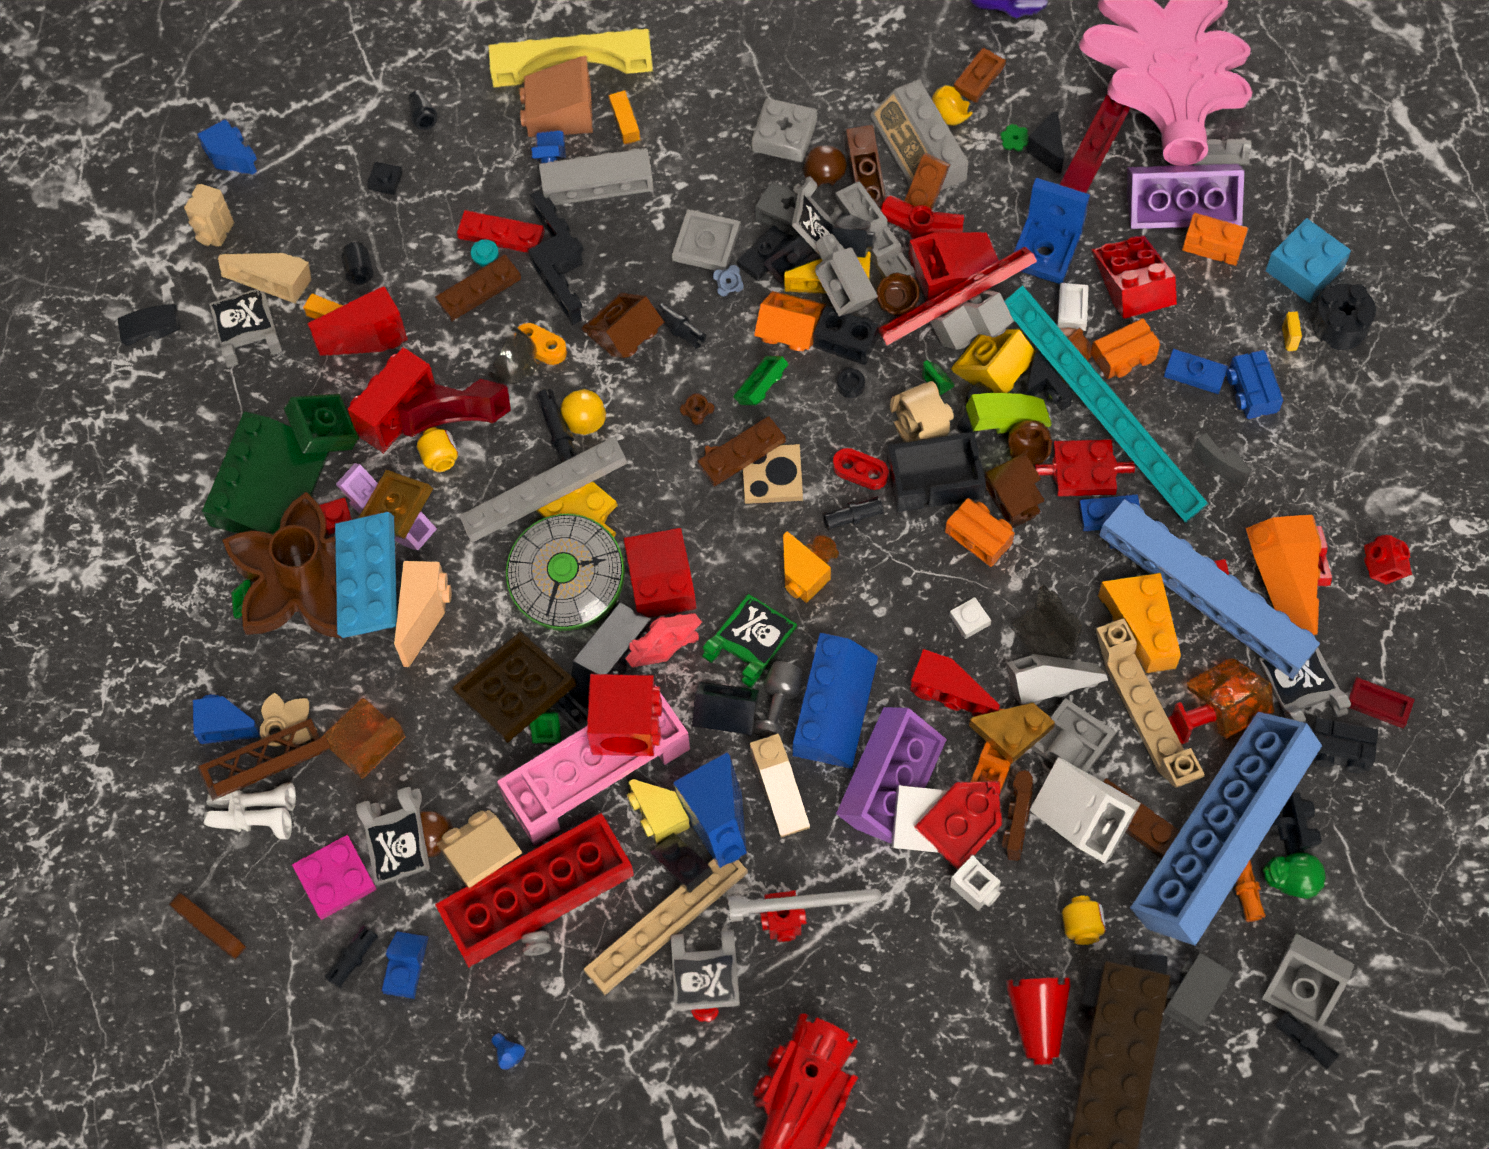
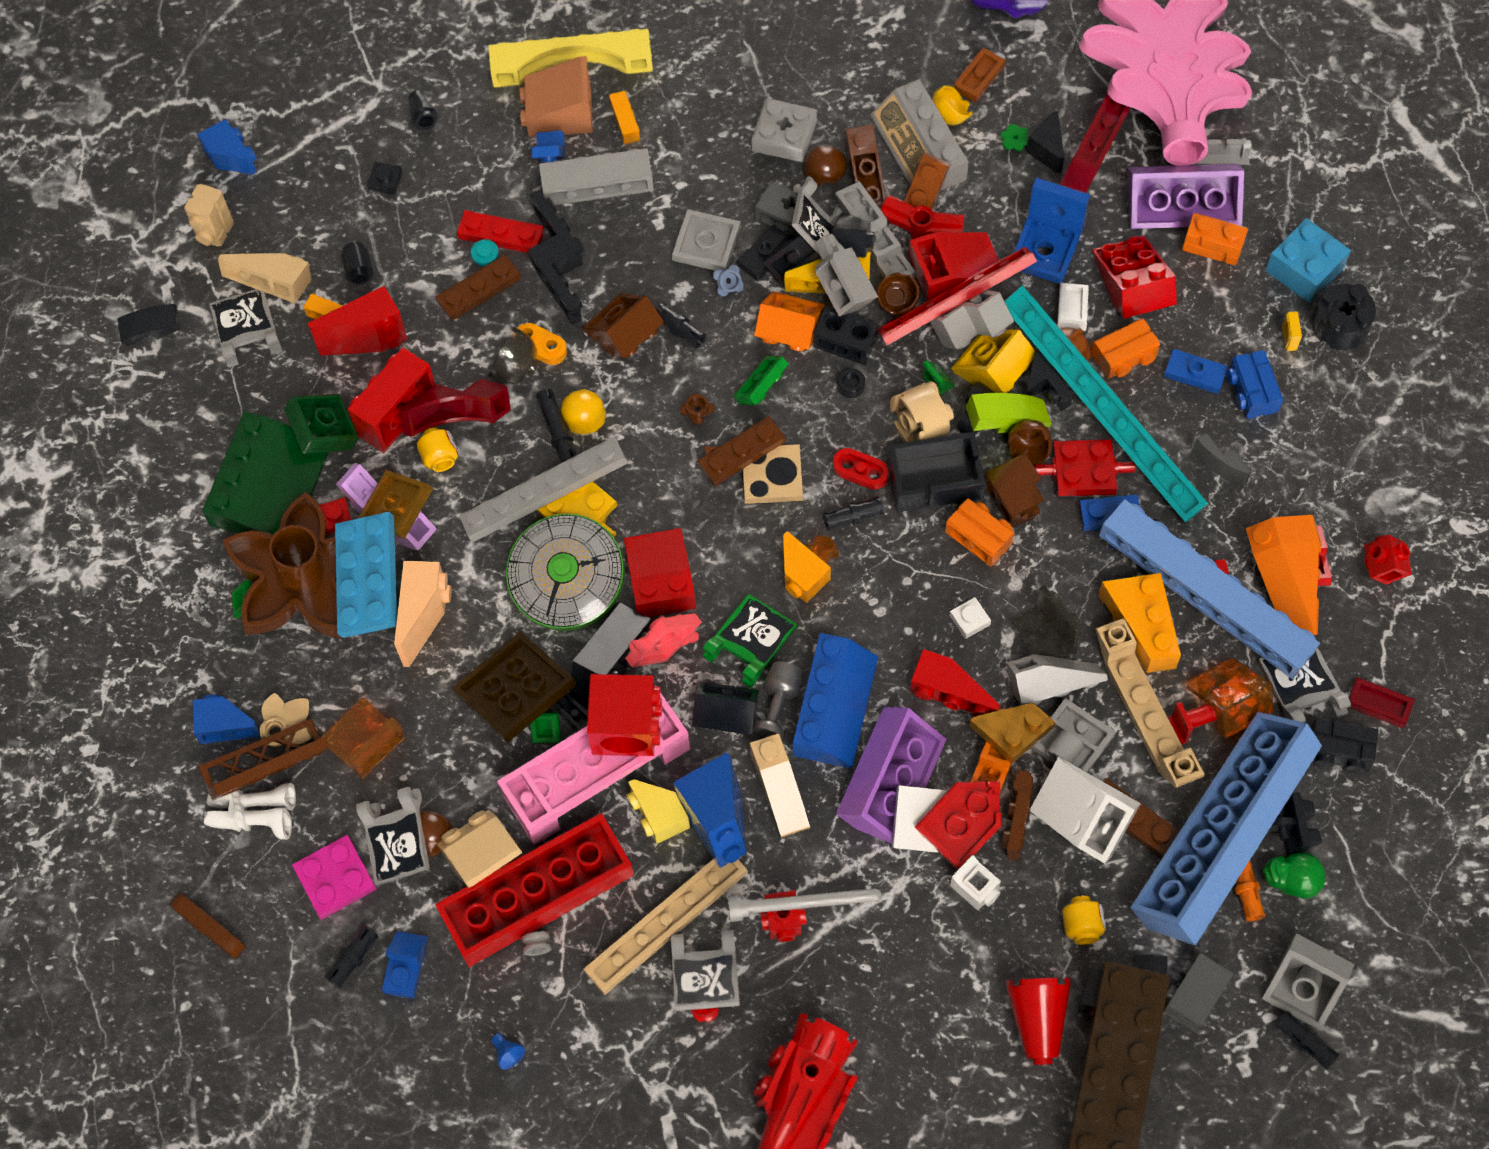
(681, 862): black plate -> none

